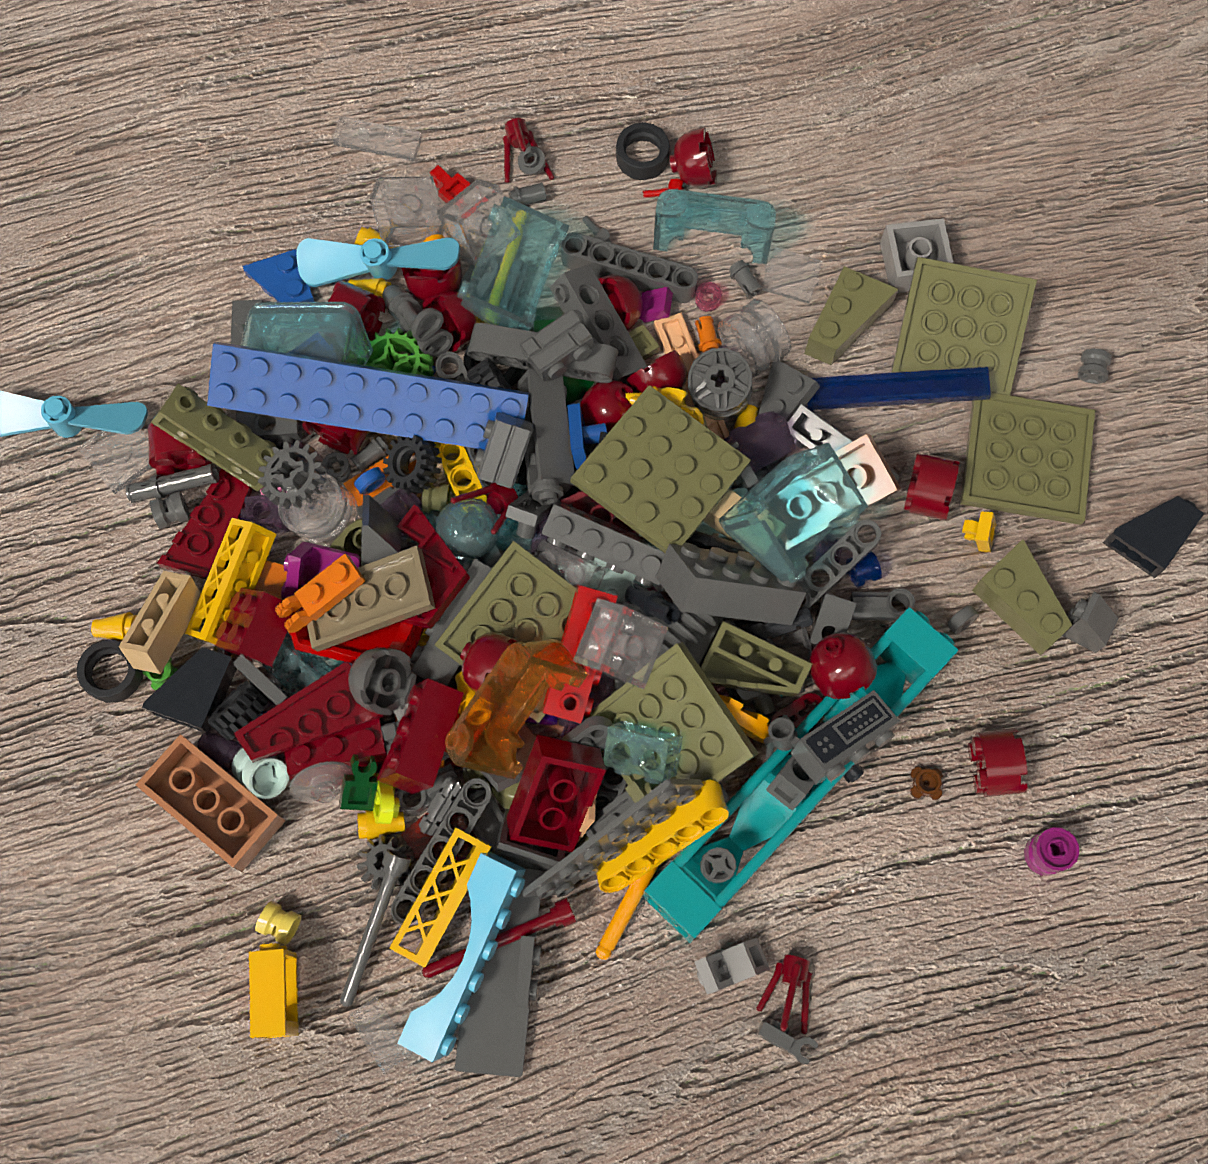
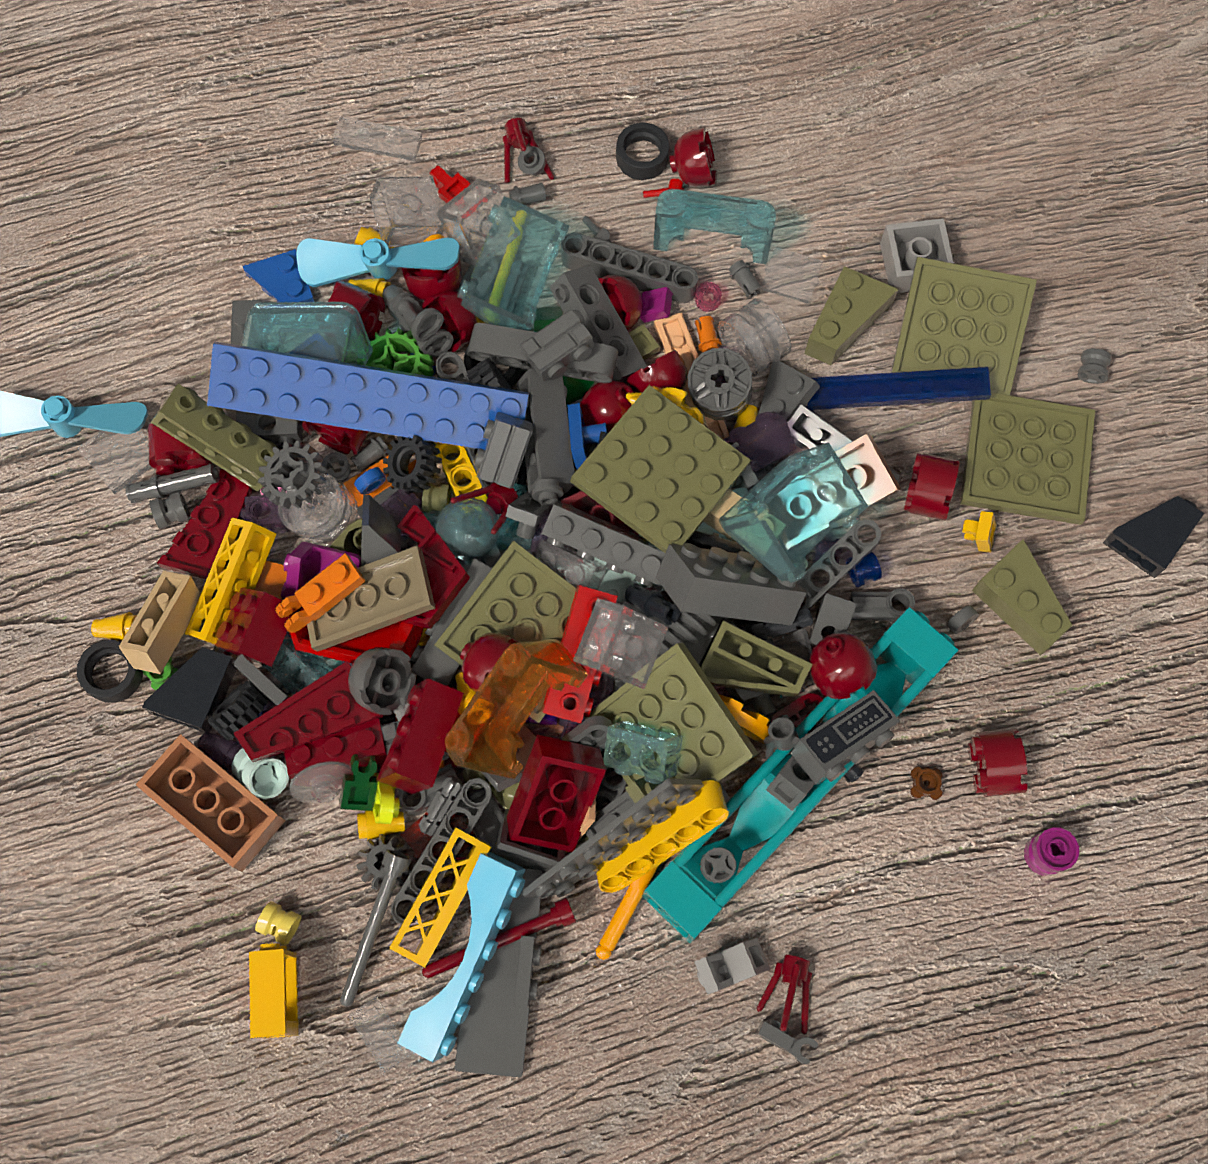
(1091, 623): dark grey slope -> none

